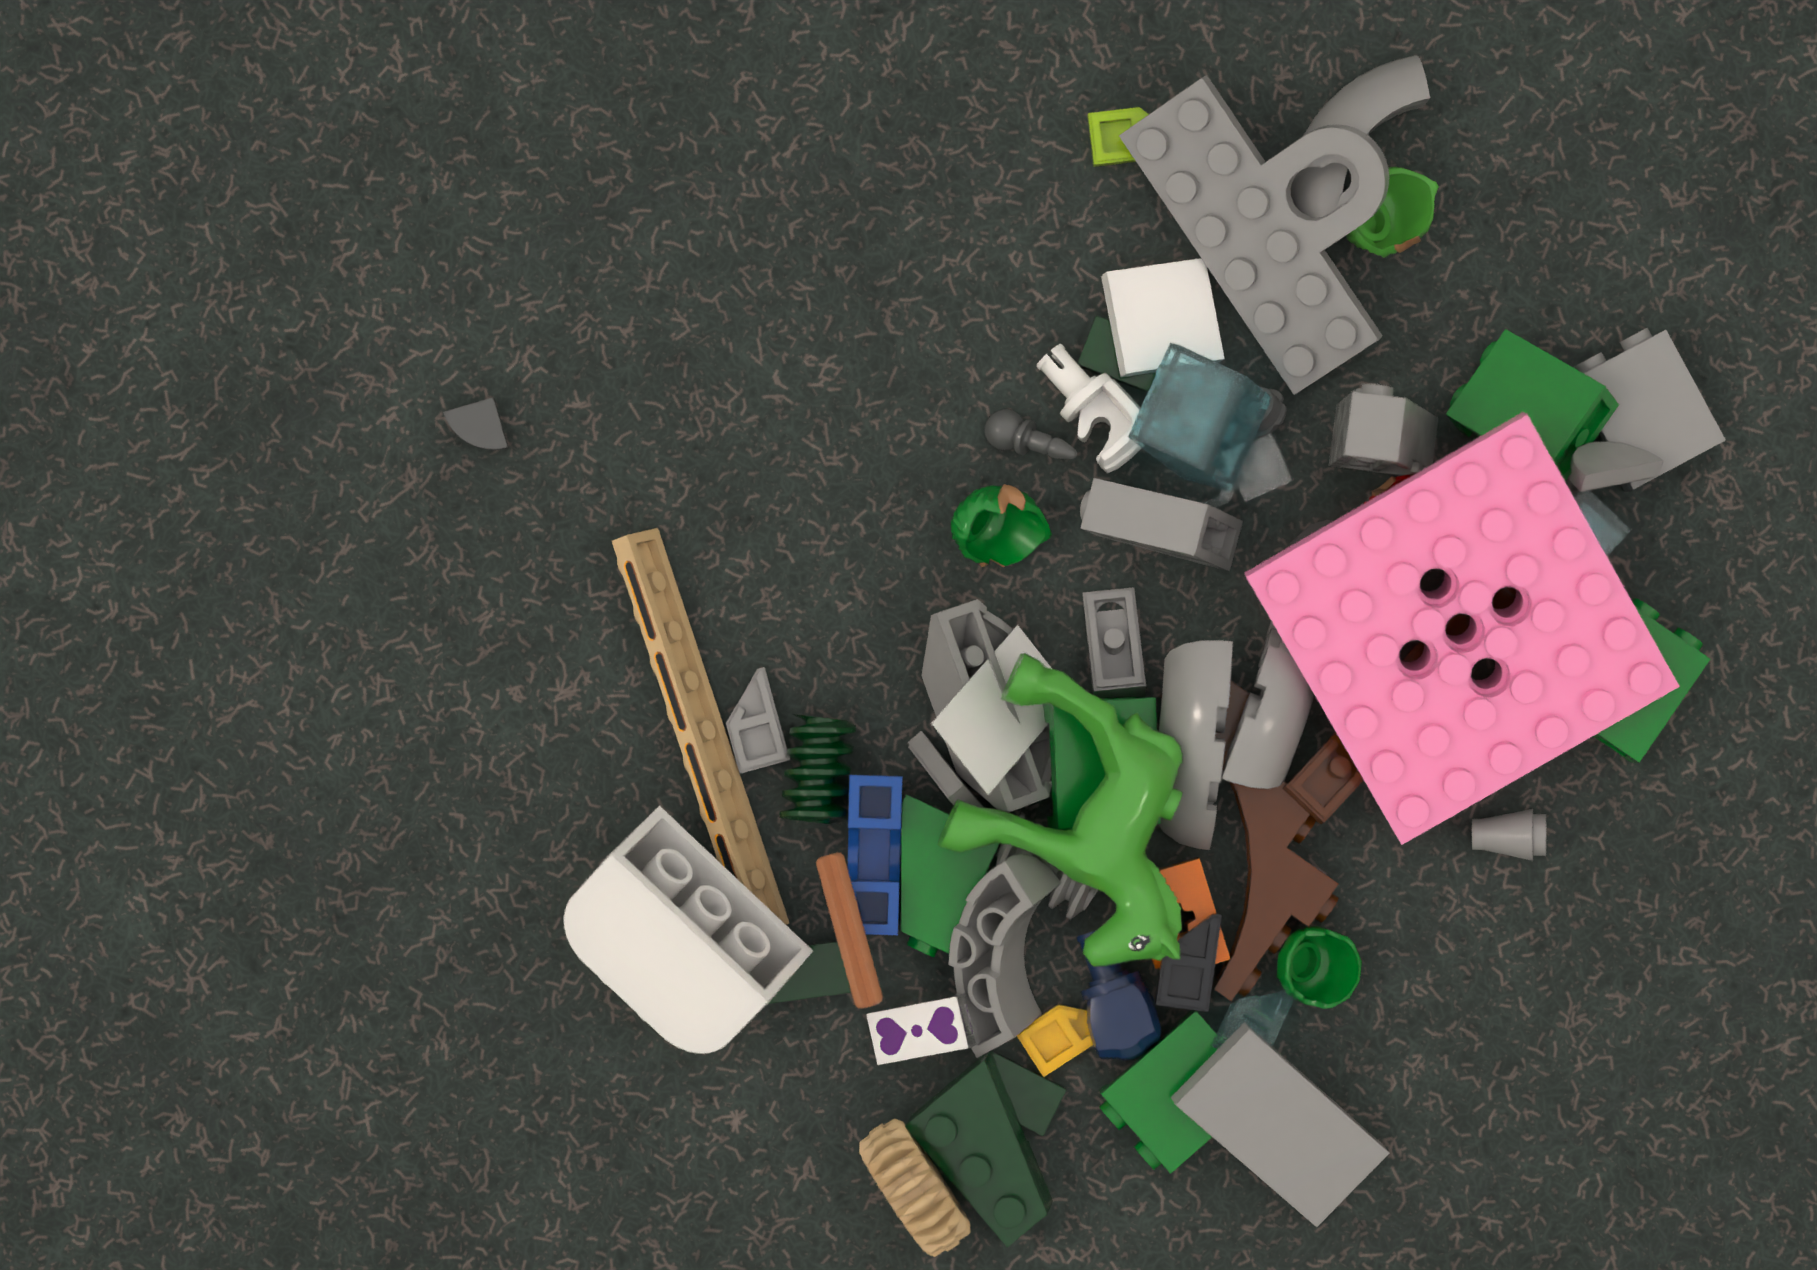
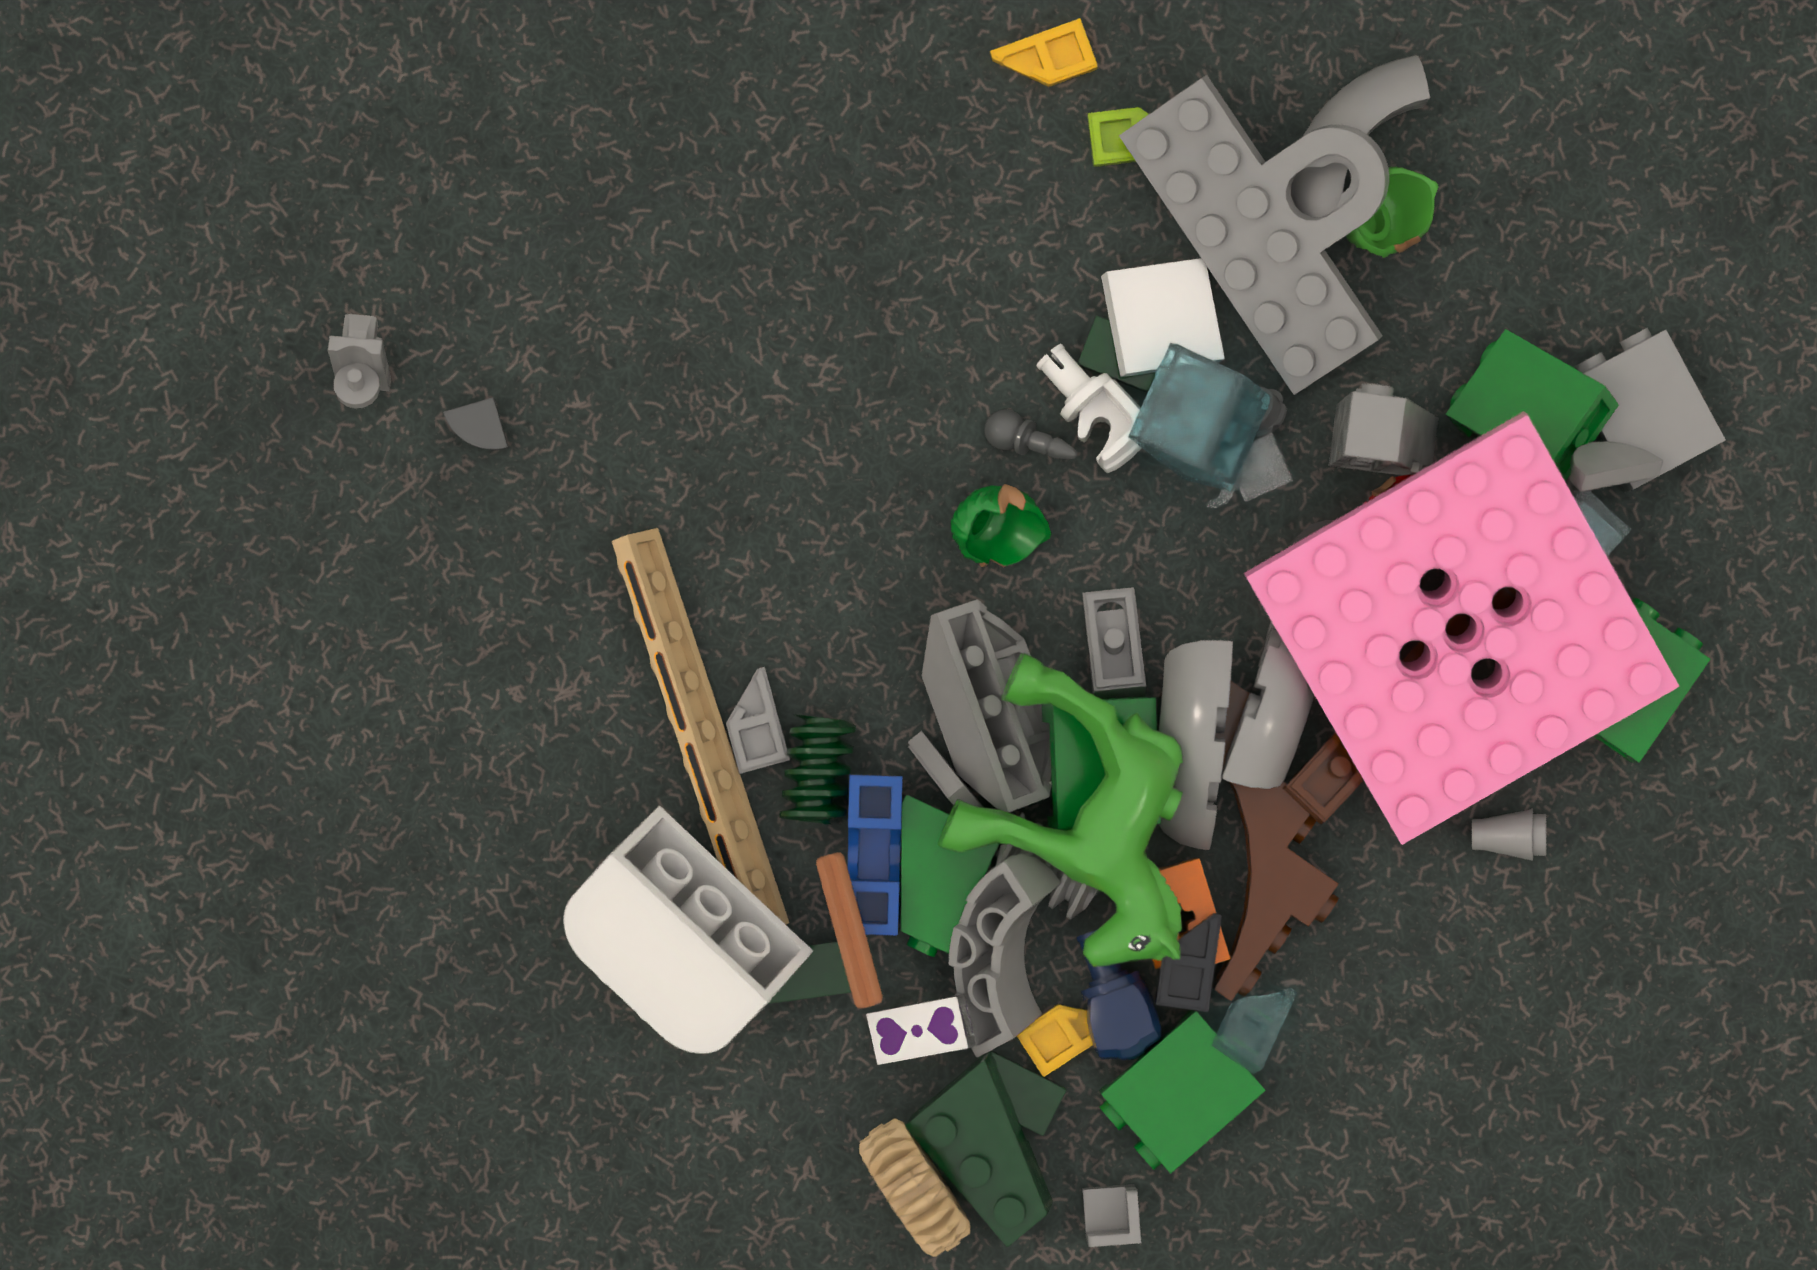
(359, 362): none -> light grey hips
(981, 725): white sticker -> none
(1050, 55): none -> yellow tile
(1111, 1215): none -> light grey panel
(1160, 523): light grey slope -> none
(1280, 1124): light grey tile -> none
(1319, 967): green hair -> none

